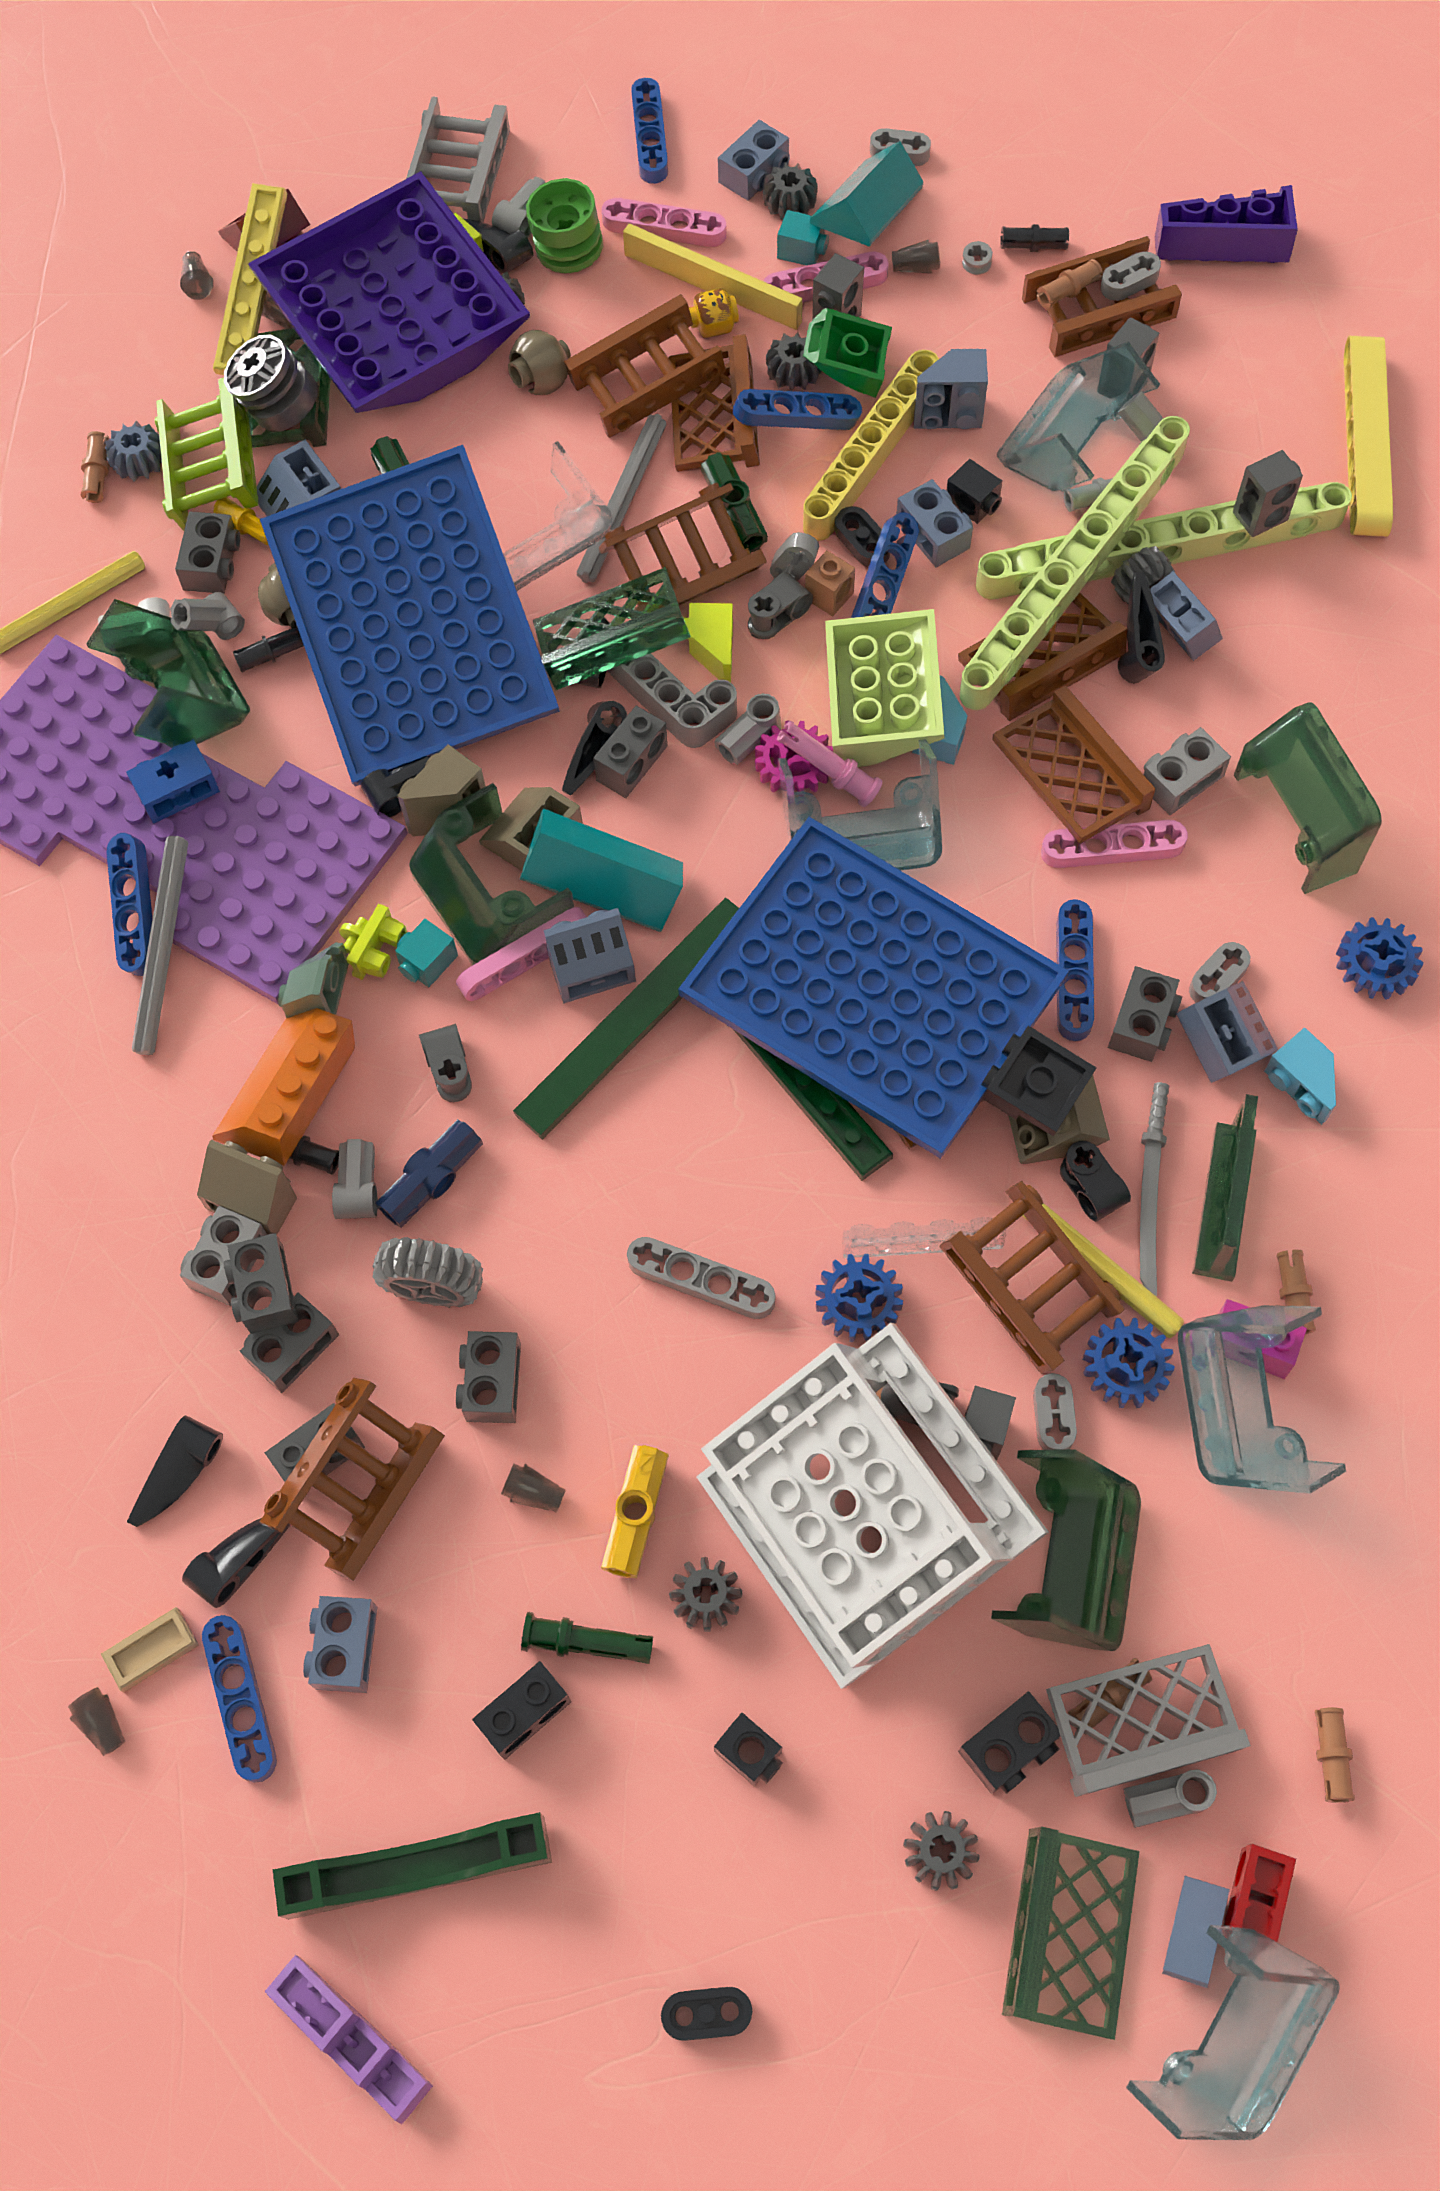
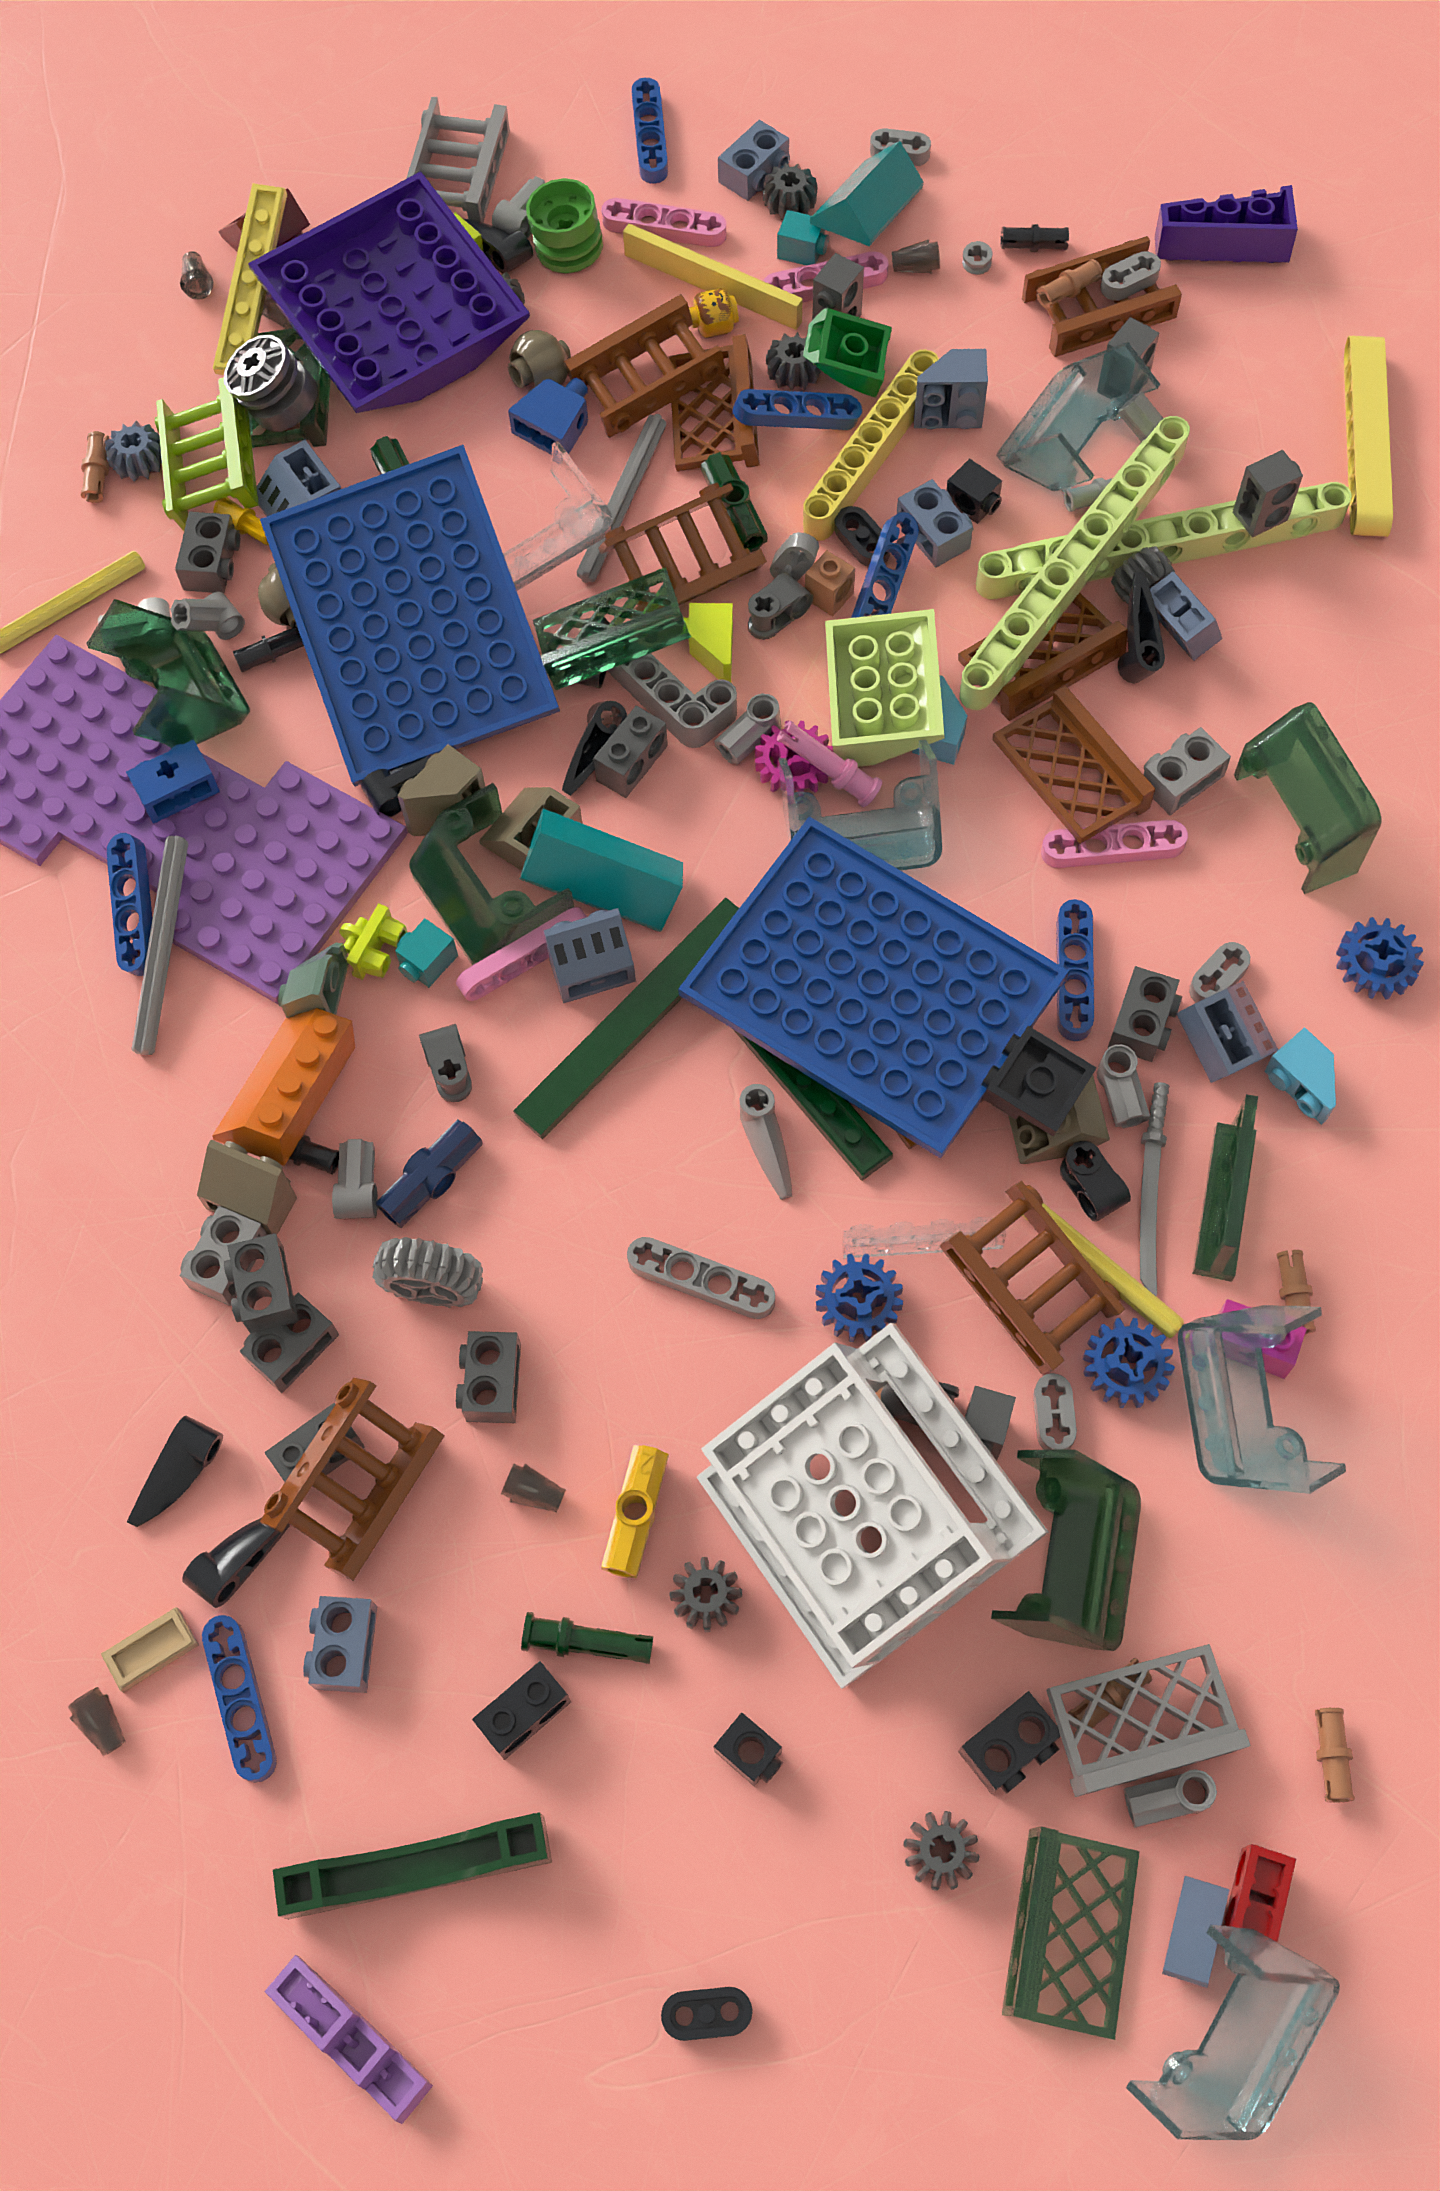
(551, 414): none -> blue torso
(765, 1136): none -> light grey piece
(1123, 1089): none -> light grey piece

